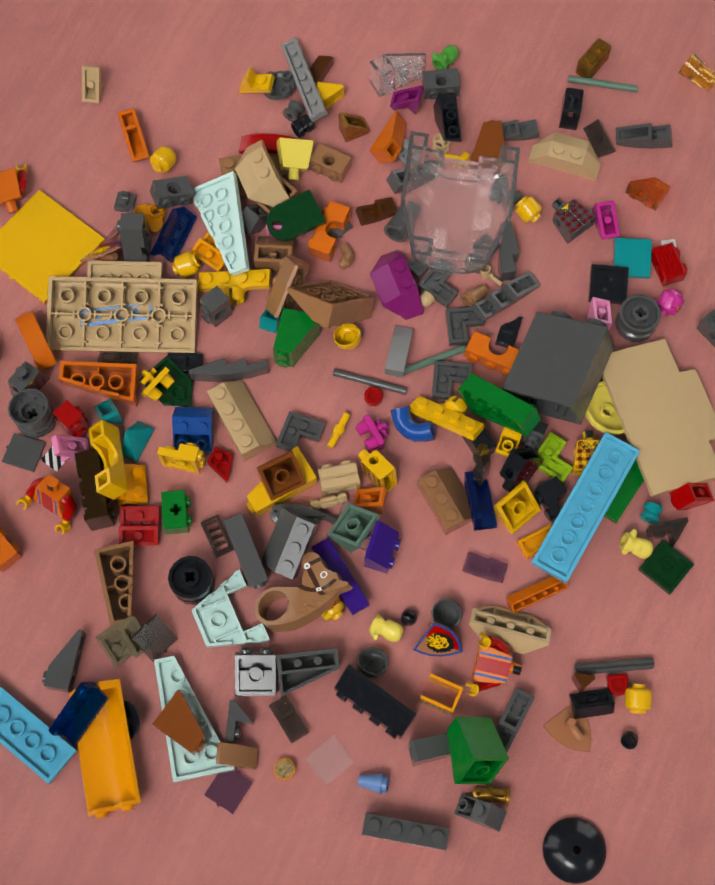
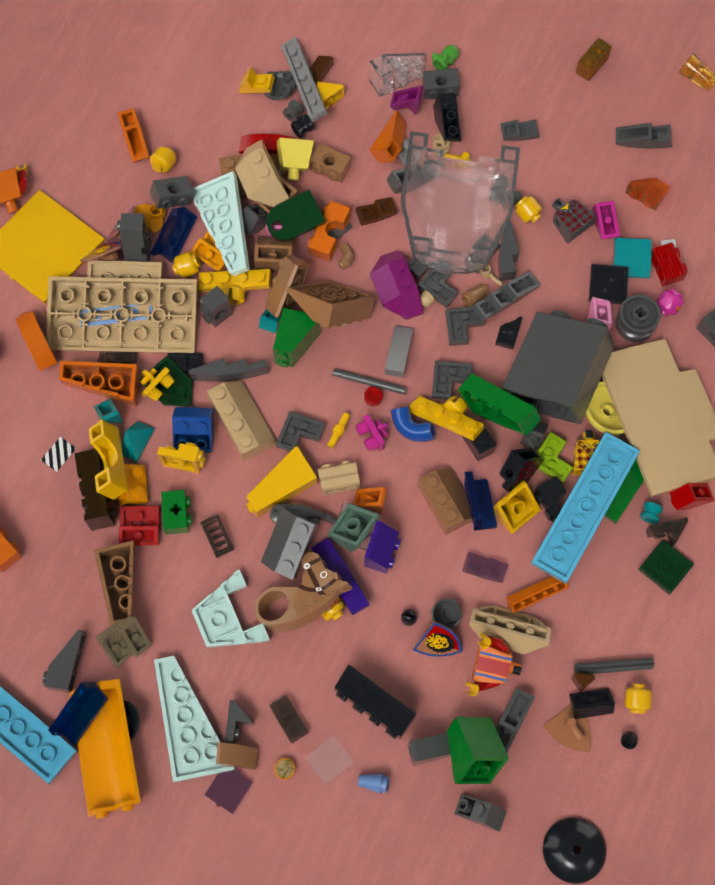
(23, 452): dark grey piece -> none
(26, 377): dark grey torso -> none
(32, 413): dark grey wheel -> none
(54, 497): torso -> none
(68, 445): bright pink slope -> none
(72, 419): red brick -> none
(91, 84): tan slope -> none
(124, 201): dark grey tile -> none
(154, 637): clear smoke piece -> none
(181, 725): dark orange slope -> none
(185, 570): black wheel -> none
(221, 463): red piece -> none
(245, 551): dark grey slope -> none
(255, 672): plate -> none
(281, 475): dark orange slope -> none
(305, 667): dark grey wedge -> none
(328, 501): tan axle -> none
(347, 336): yellow hair -> none
(352, 126): pearl gold slope -> none
(372, 662): dark grey hair -> none
(378, 469): yellow torso -> none
(388, 629): light yellow animal -> none
(396, 227): dark grey plant -> none
(405, 832): dark grey brick -> none
(431, 360): sand green bar -> none
(446, 684): light orange piece -> none
(478, 352): orange arch -> none
(482, 459): clear smoke slope -> none
(489, 140): dark orange slope -> none
(489, 794): pearl gold piece -> none
(508, 441): yellow slope -> none
(530, 544): light orange tile -> none
(566, 155): tan wedge -> none
(571, 103): black torso -> none
(599, 138): clear smoke slope -> none
(601, 83): sand green bar -> none
(617, 684): red tile -> none
(638, 546): light yellow animal -> none

